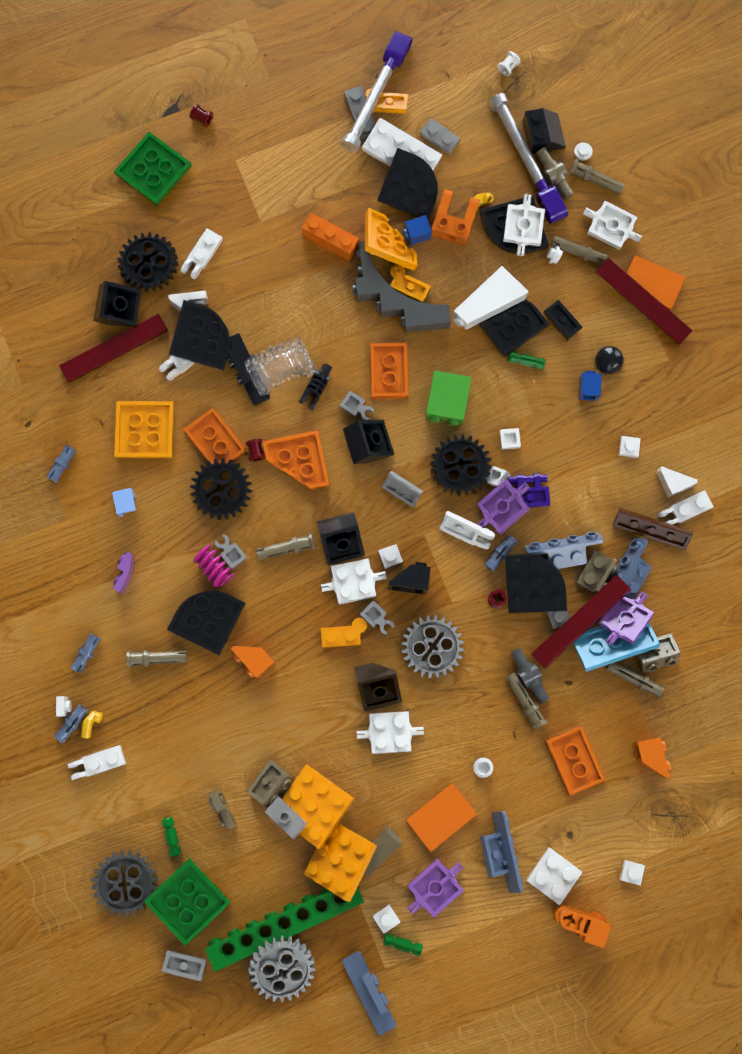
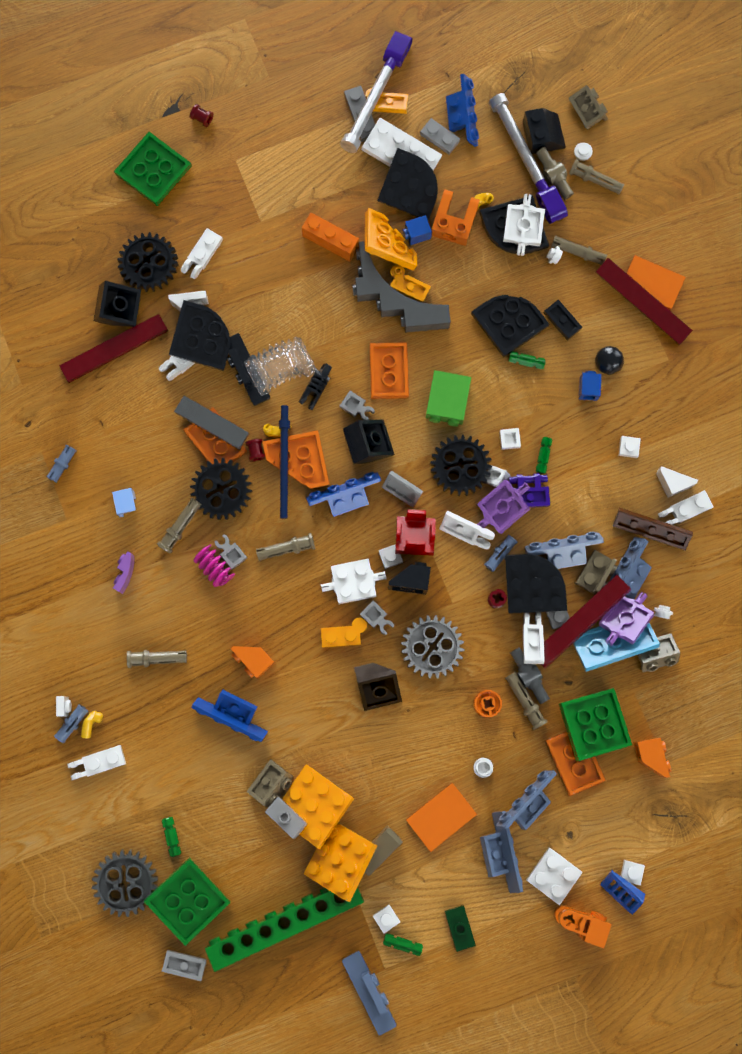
(85, 653): sand blue pin -> none
(144, 429): light orange plate -> none
(175, 532): none -> dark tan pin
(207, 619): black plate -> none
(211, 422): none -> dark grey tile
(218, 802): dark tan plate -> none
(233, 713): none -> blue bracket
(272, 431): none -> yellow arm
(281, 969): light grey gear -> none
(284, 425): none -> dark blue bar
(341, 538): black slope -> none
(345, 496): none -> bracket
(390, 732): white plate -> none
(415, 534): none -> red panel
(435, 888): medium lavender plate -> none
(460, 928): none -> dark green plate
(461, 110): none -> blue bracket
(487, 703): none -> orange wheel
(491, 298): white slope -> none
(508, 64): white bush -> none
(530, 805): none -> sand blue bracket
(533, 640): none -> white hinge
(544, 453): none -> green axle
(588, 107): none -> dark tan bracket
(595, 724): none -> green plate
(612, 225): white plate -> none
(625, 901): none -> blue slope
(655, 689): dark tan pin -> none
(663, 612): none -> white plate

